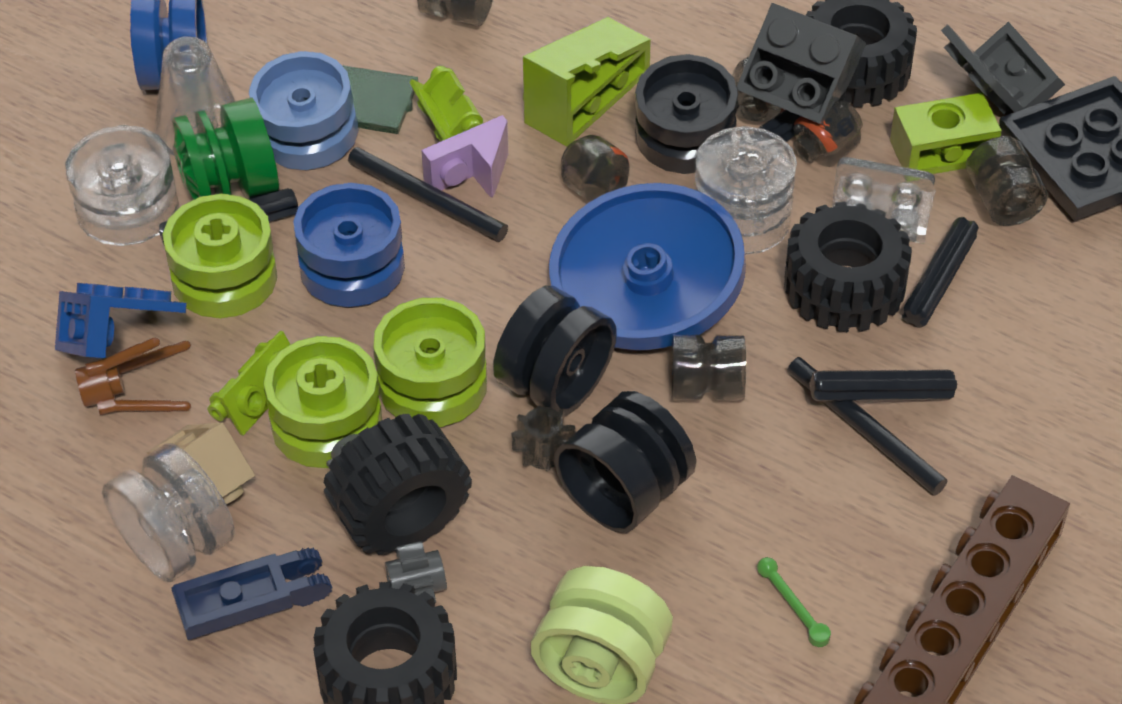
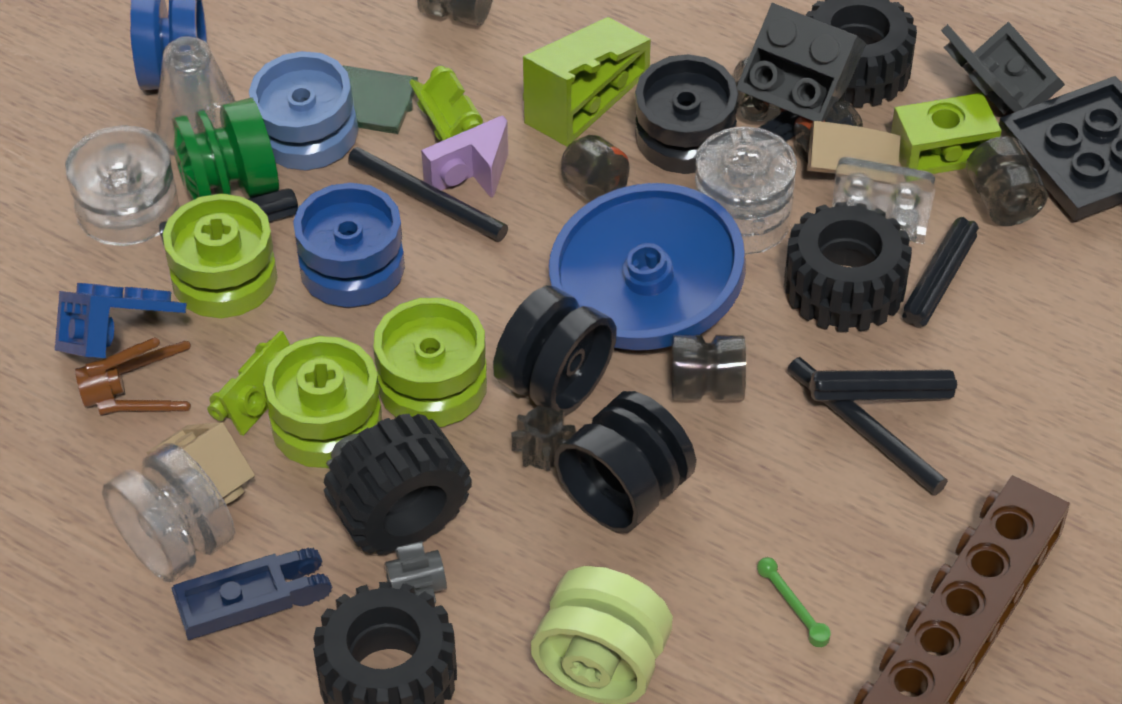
(833, 141): none -> tan slope

